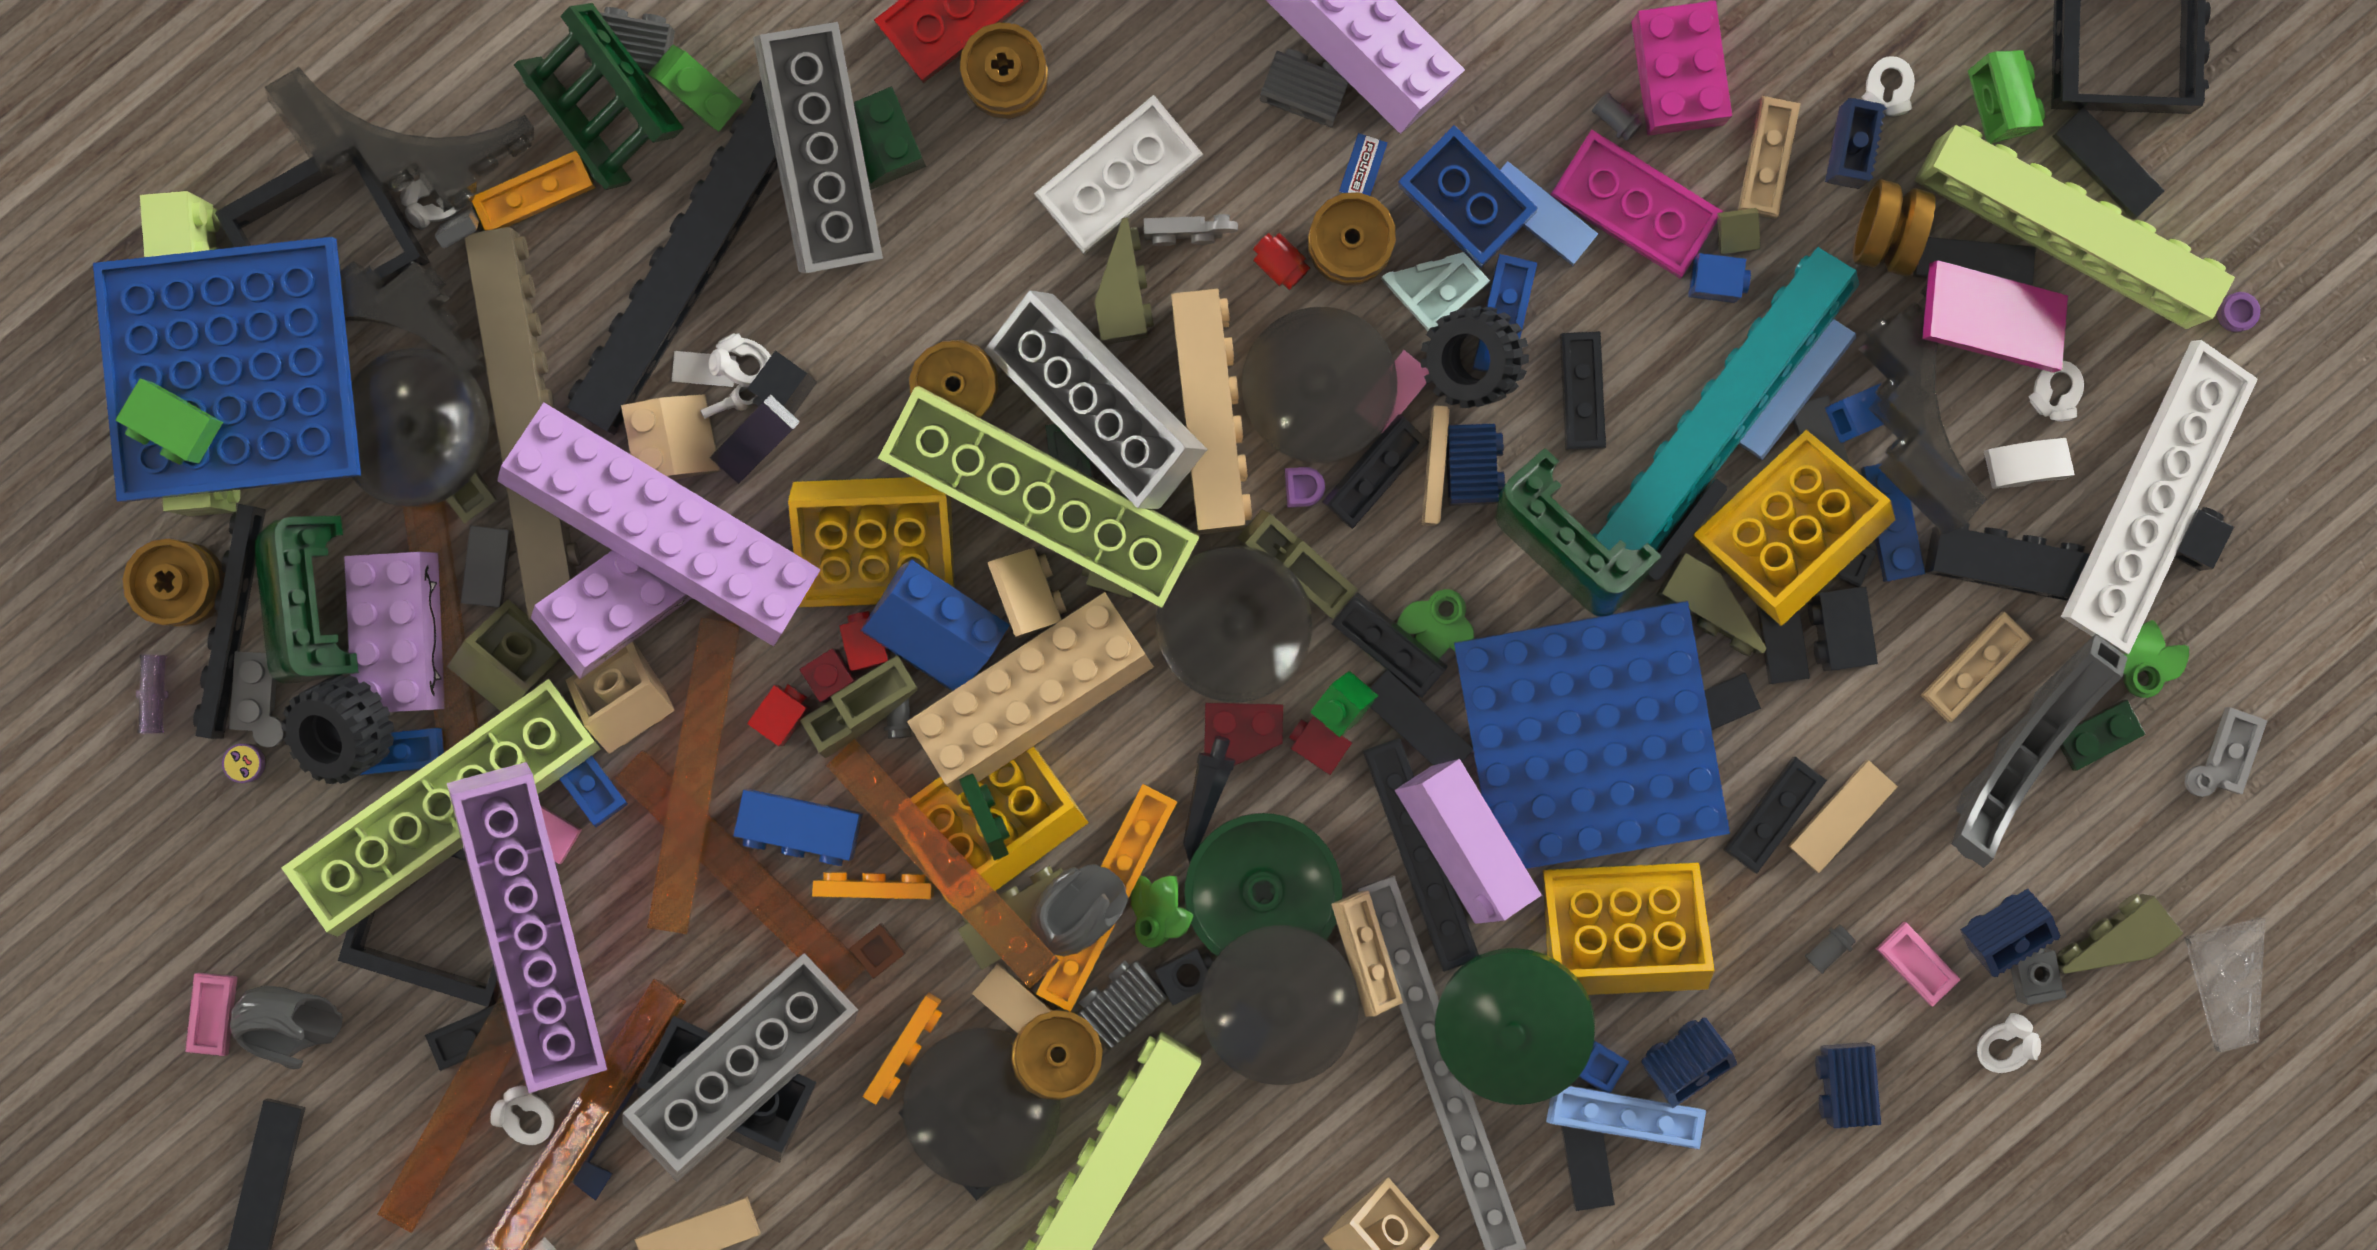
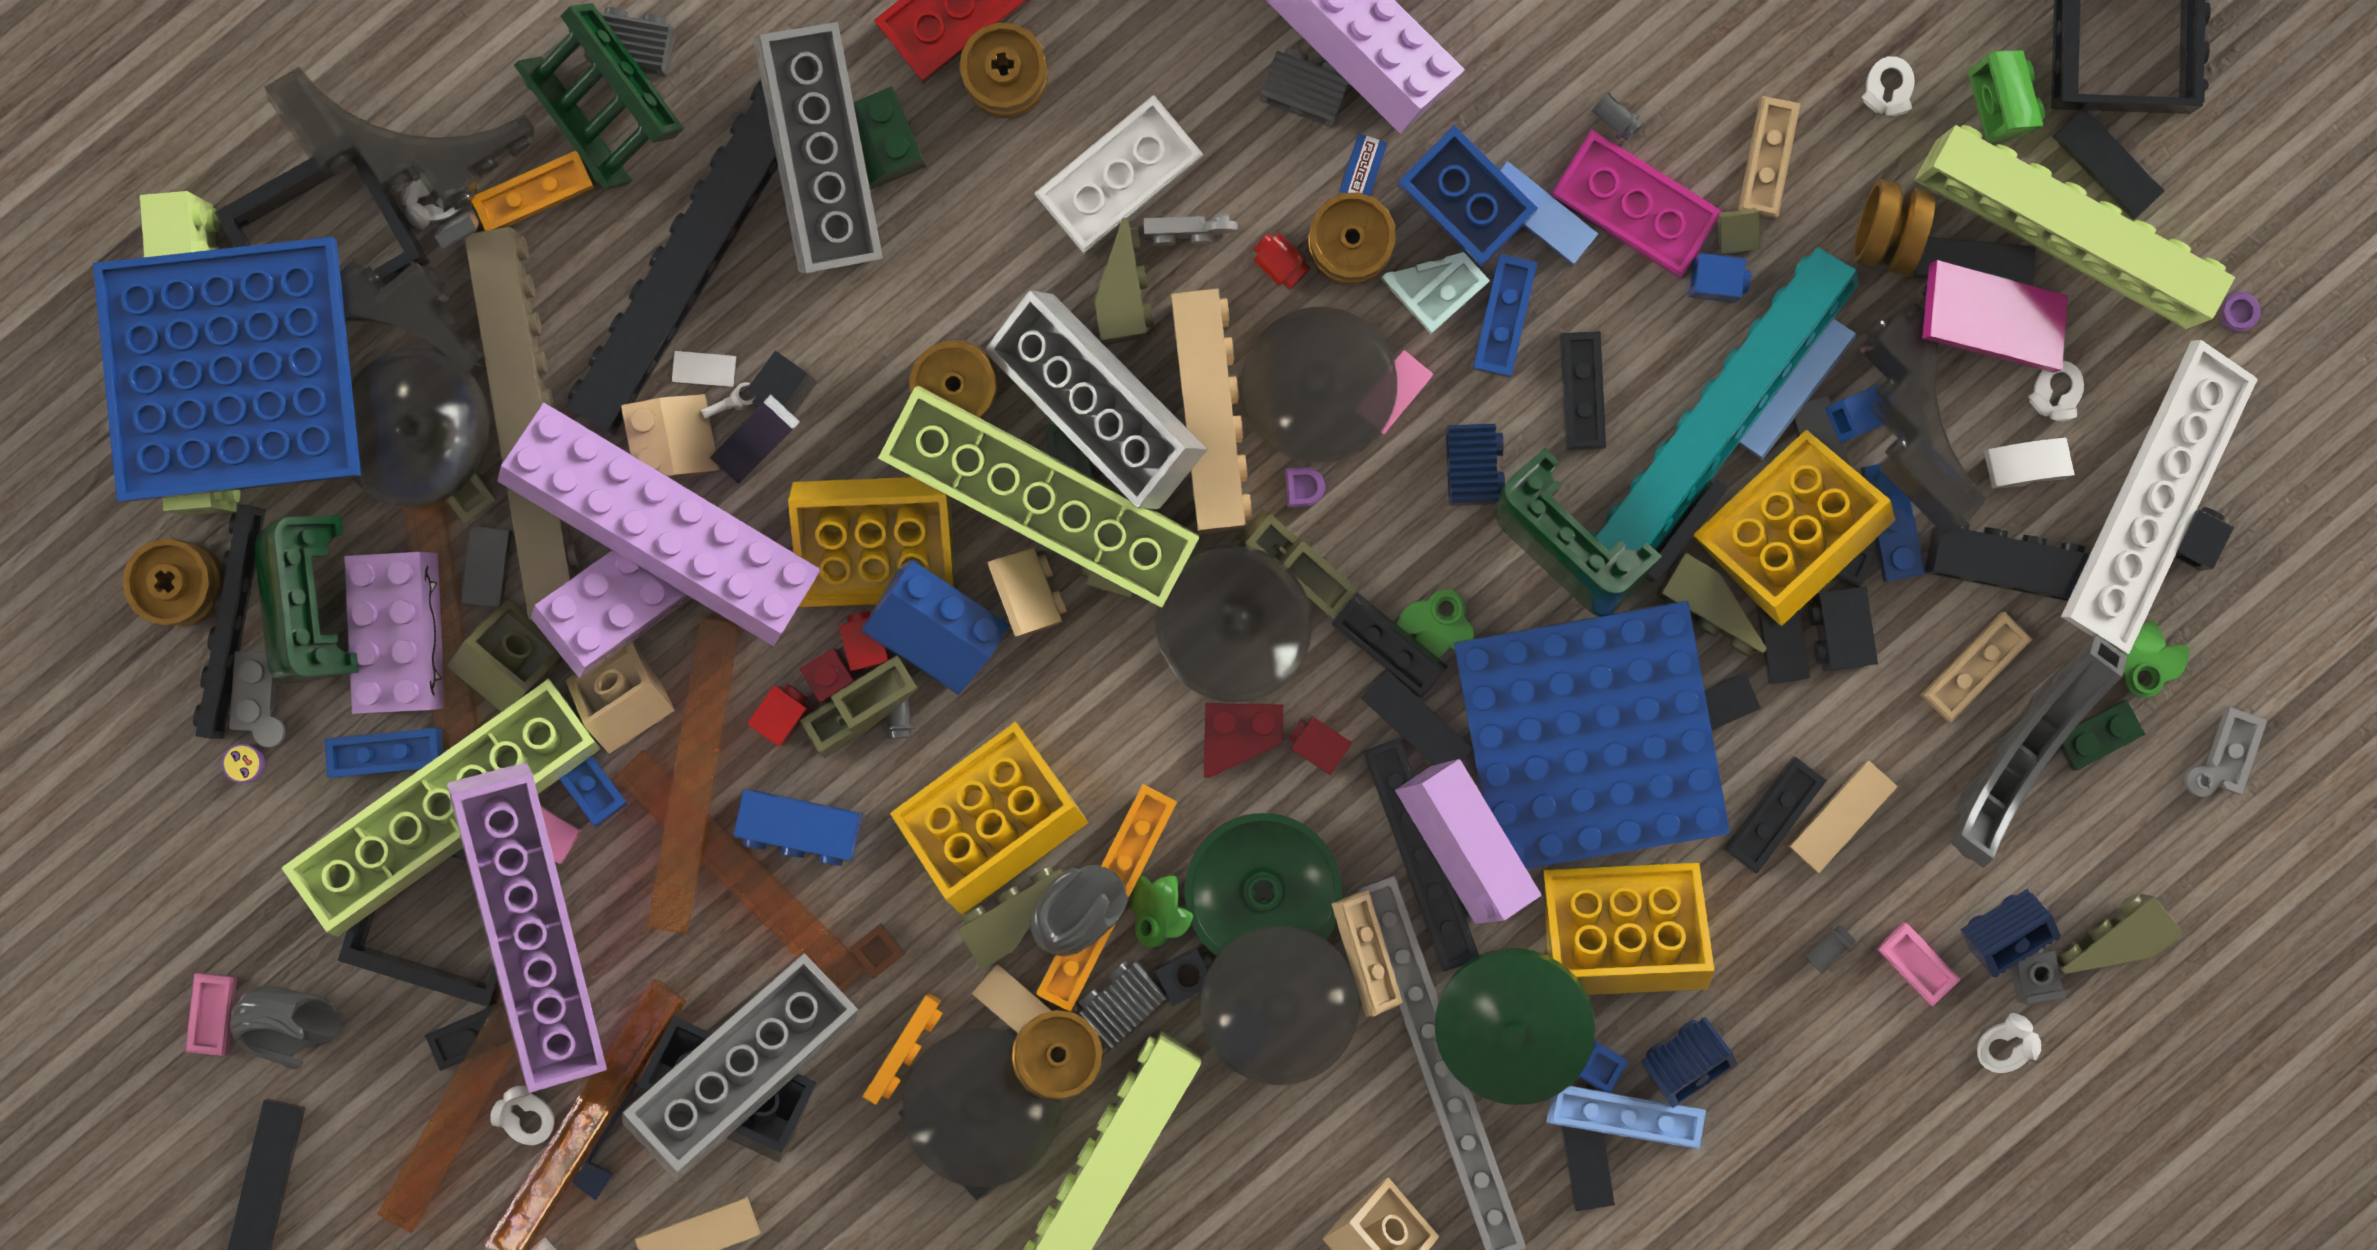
(151, 694): clear purple pin -> none
(169, 422): bright green brick -> none
(337, 729): black tyre -> none
(695, 88): bright green brick -> none
(721, 363): white piece -> none
(873, 886): light orange plate -> none
(943, 864): clear orange tile -> none
(991, 828): dark green plate -> none
(1030, 693): tan brick -> none
(1208, 785): black bar -> none
(1344, 703): green brick -> none
(1375, 471): black tile -> none
(1435, 465): tan tile -> none
(1445, 363): black tyre -> none
(1681, 68): dark pink brick -> none
(1849, 1085): dark blue brick -> none
(1855, 143): dark blue brick -> none
(2230, 981): clear wing -> none

